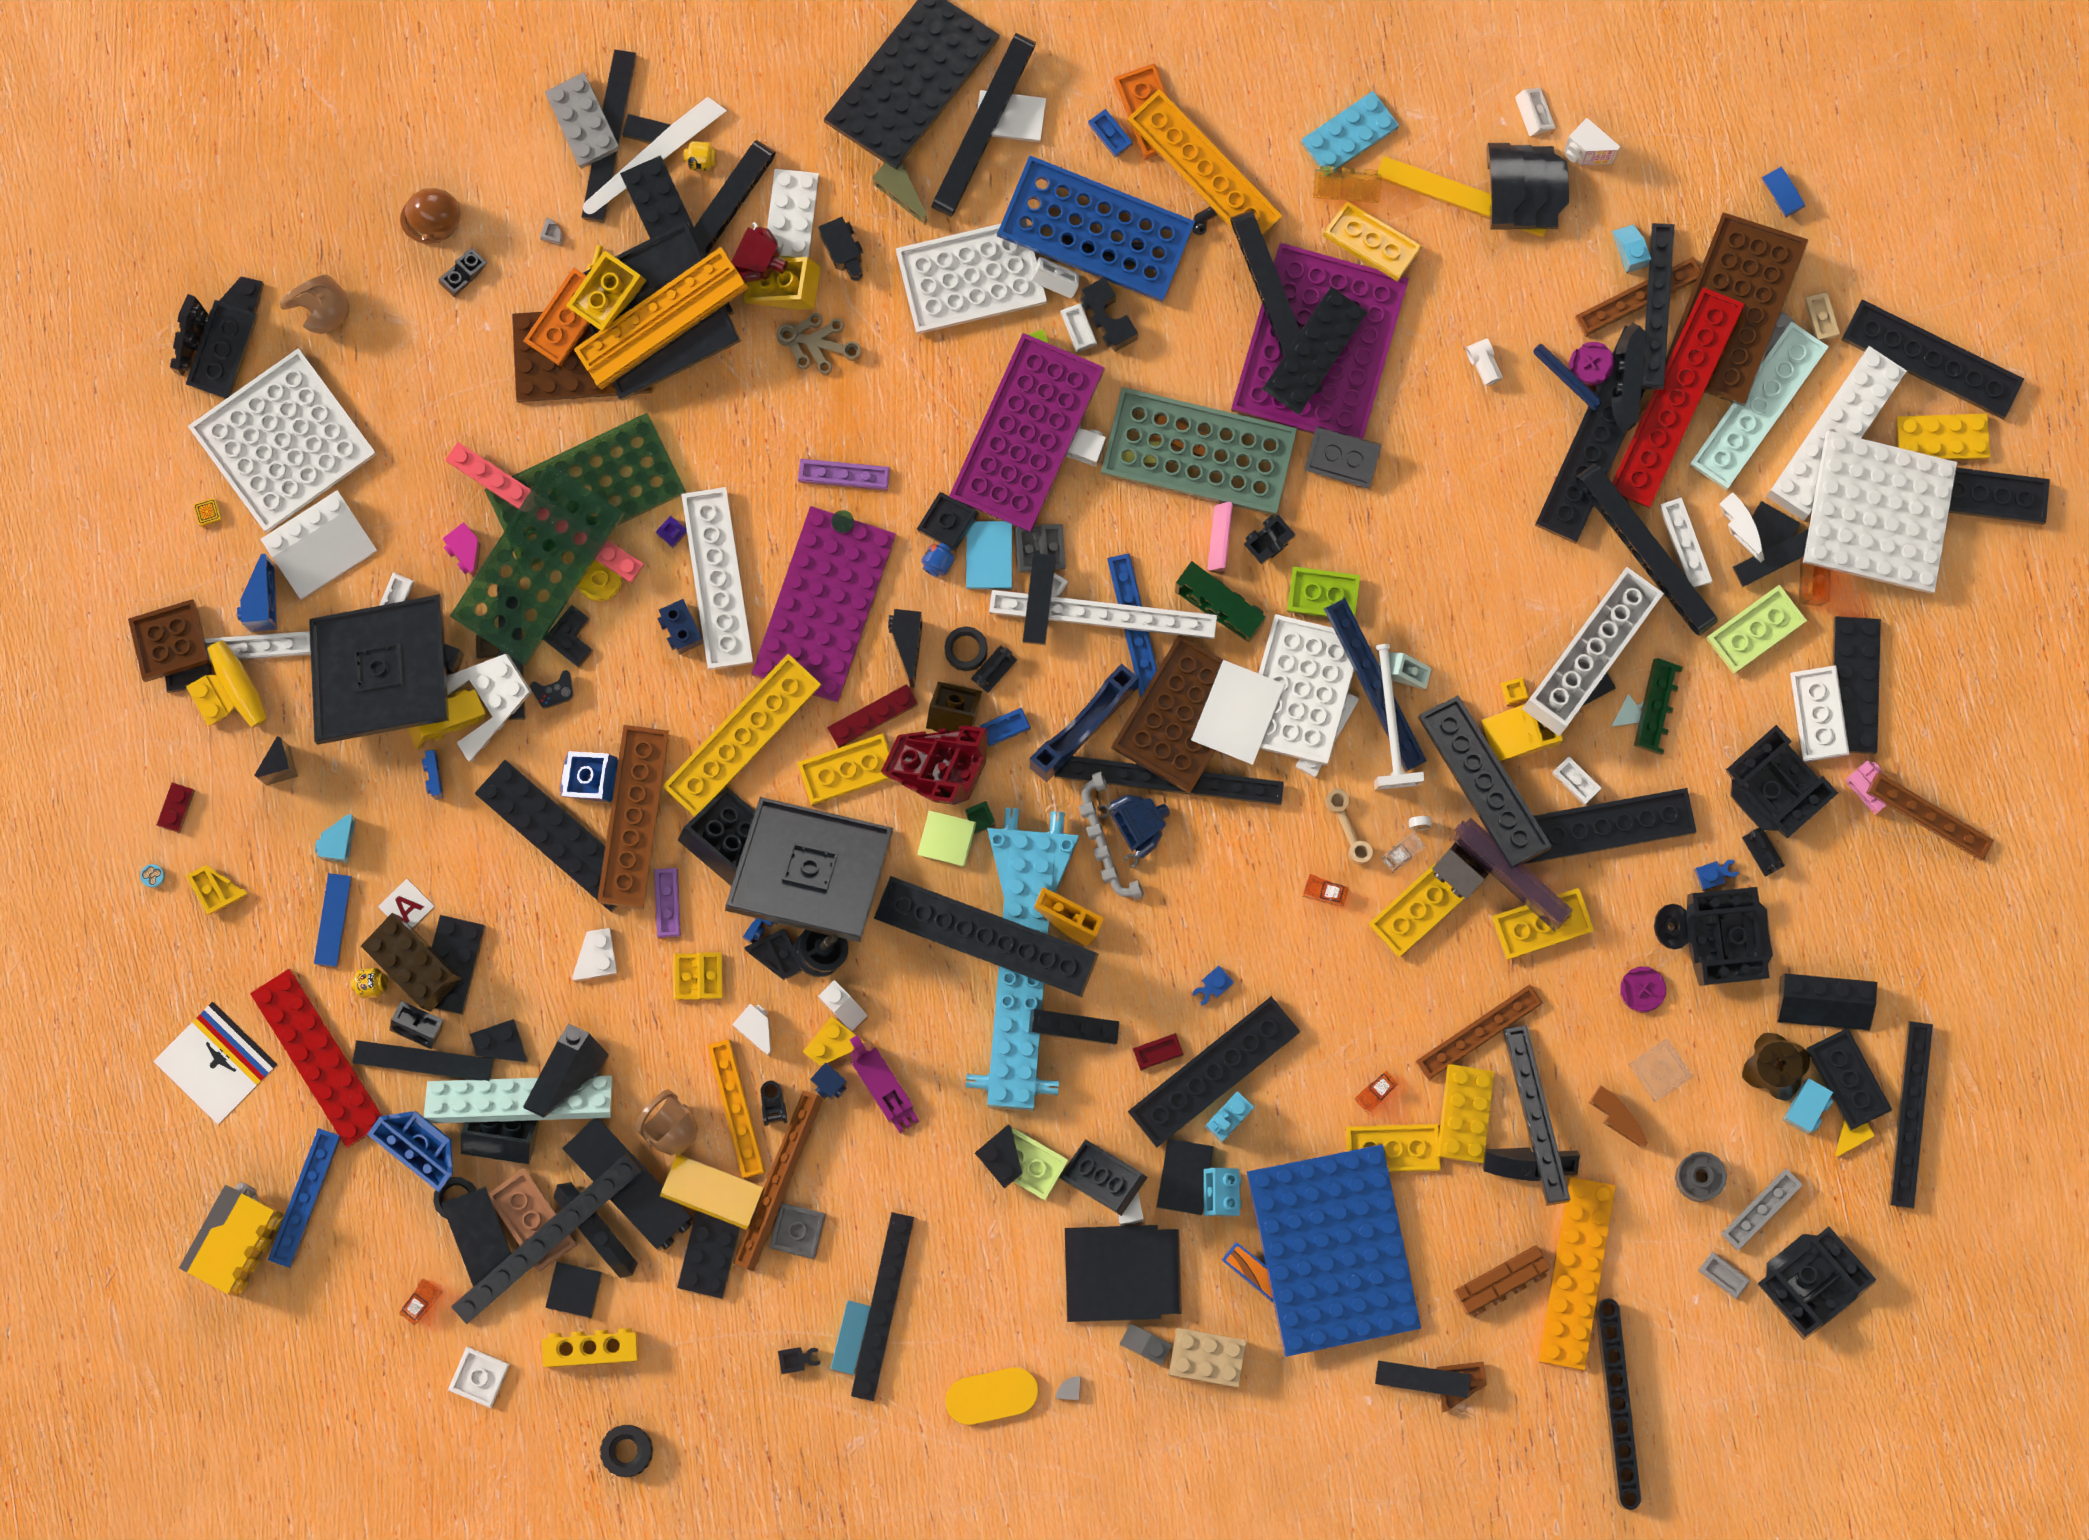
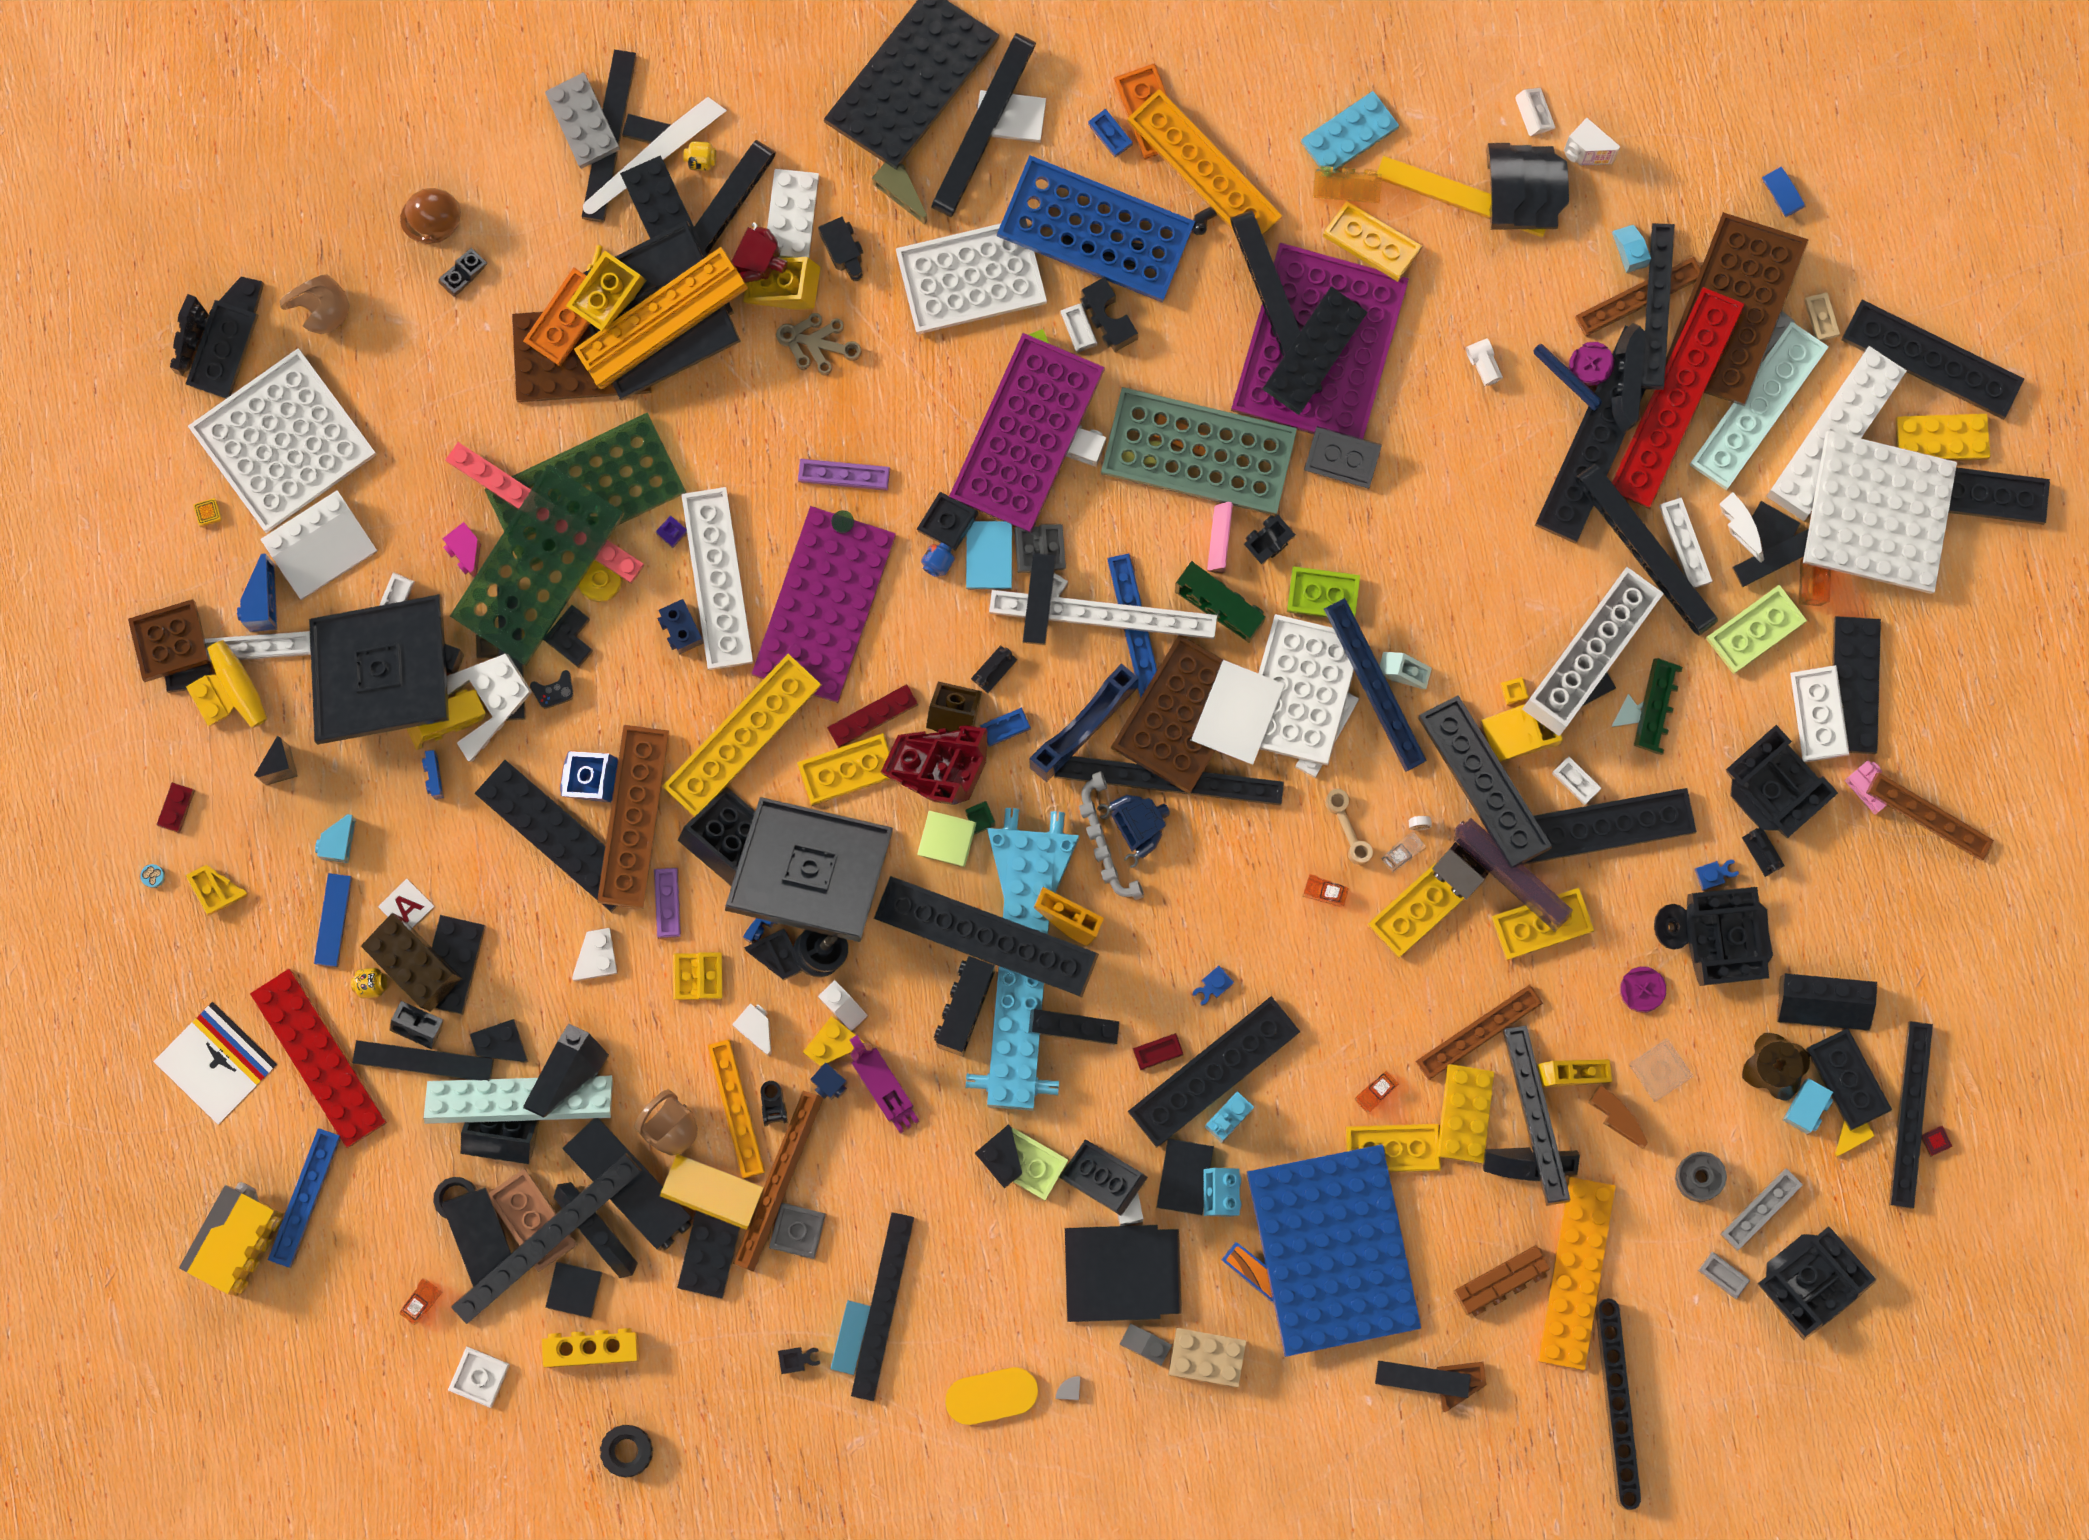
(416, 1145): blue wedge -> none
(551, 233): light grey tile -> none
(906, 633): black slope -> none
(965, 1006): none -> black brick
(970, 665): black tyre -> none
(1056, 277): white slope -> none
(1398, 777): white tile -> none
(1574, 1072): none -> yellow slope
(1936, 1141): none -> tile

